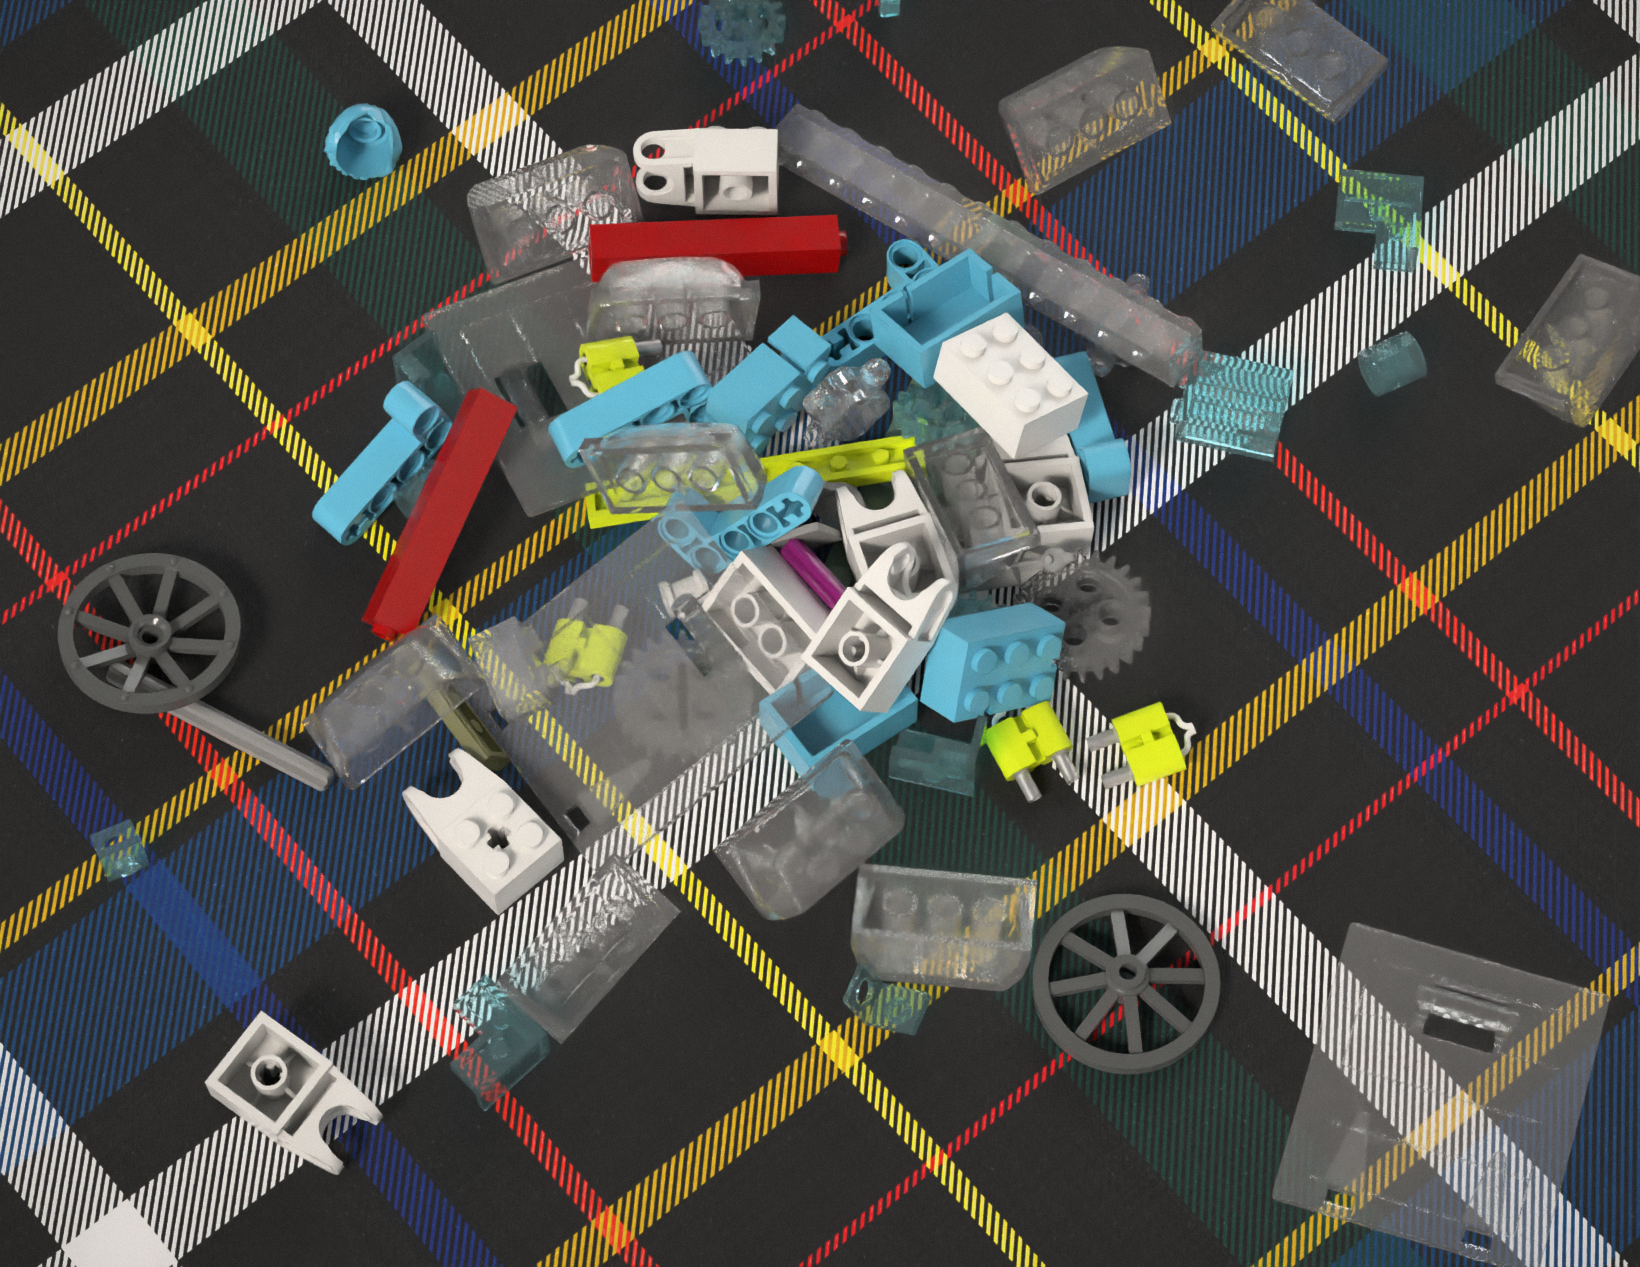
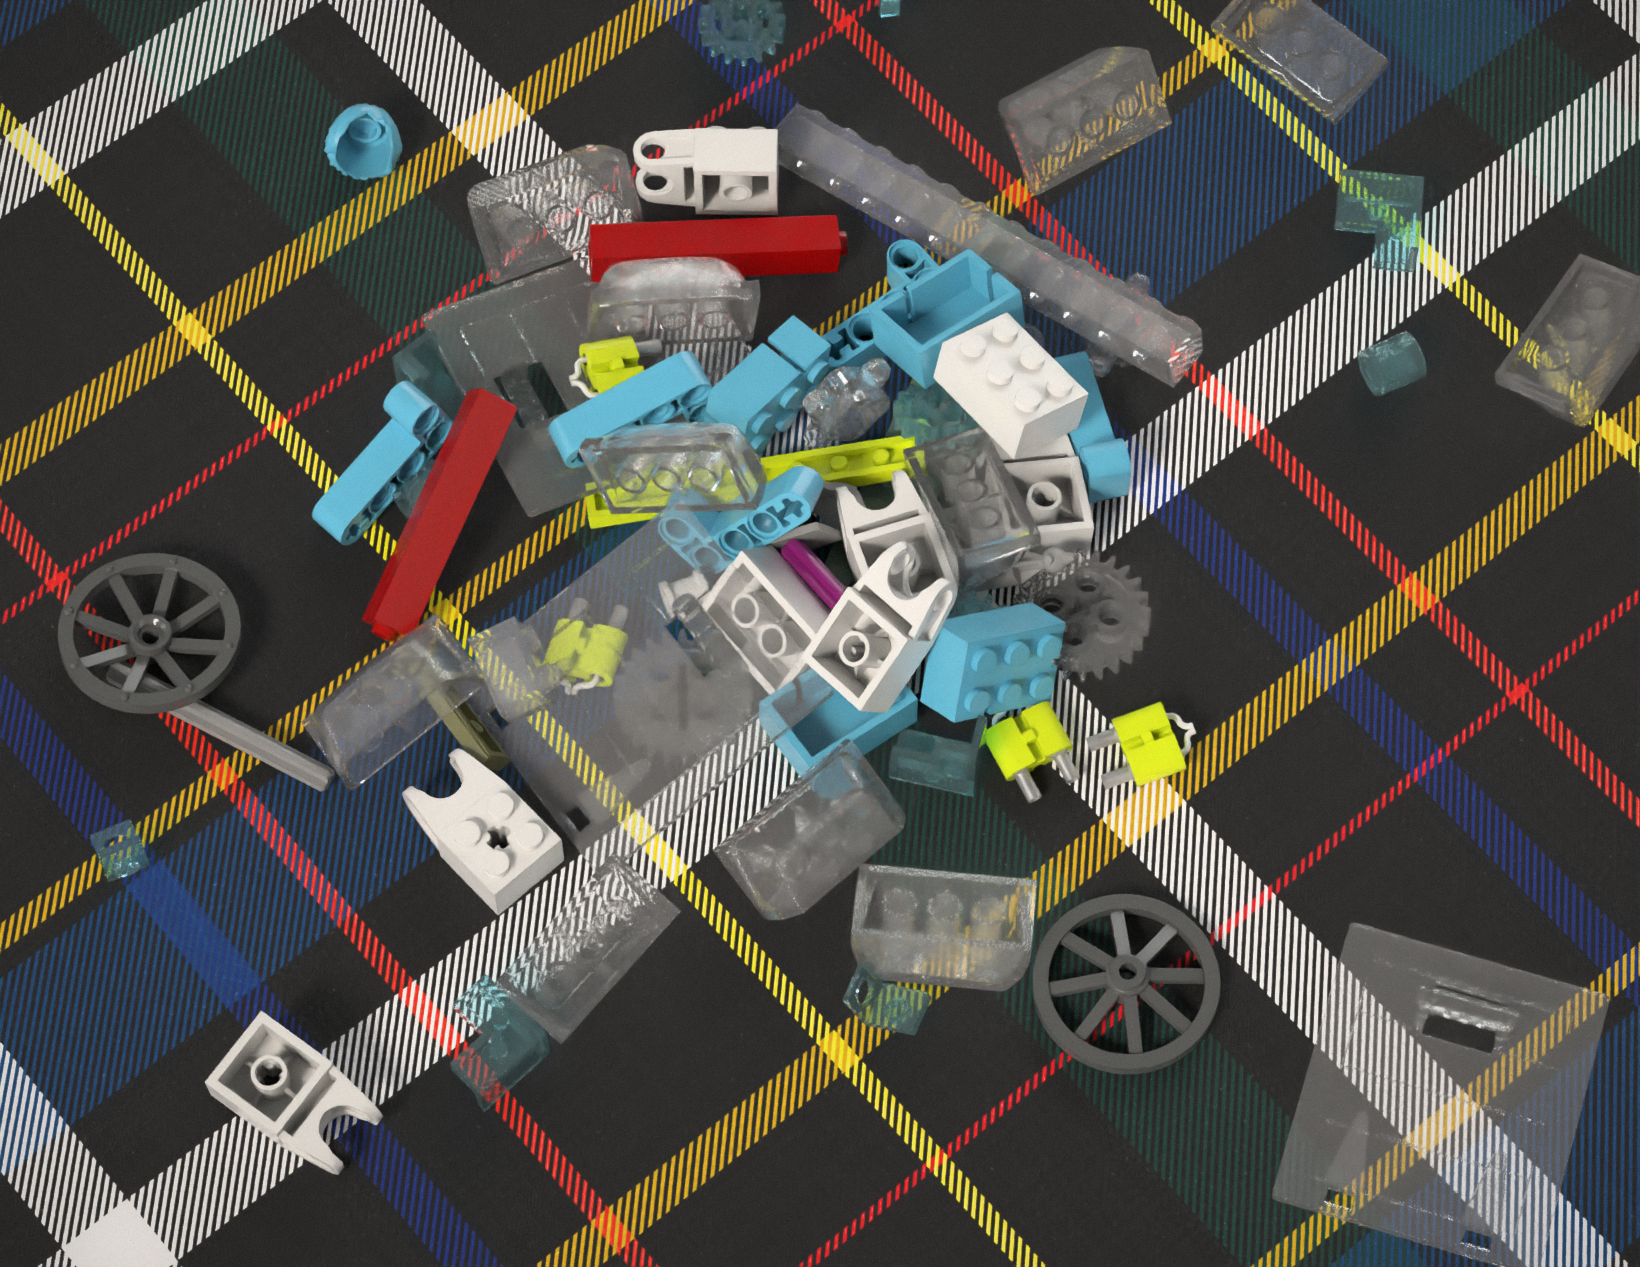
(1232, 405): clear light blue brick -> none

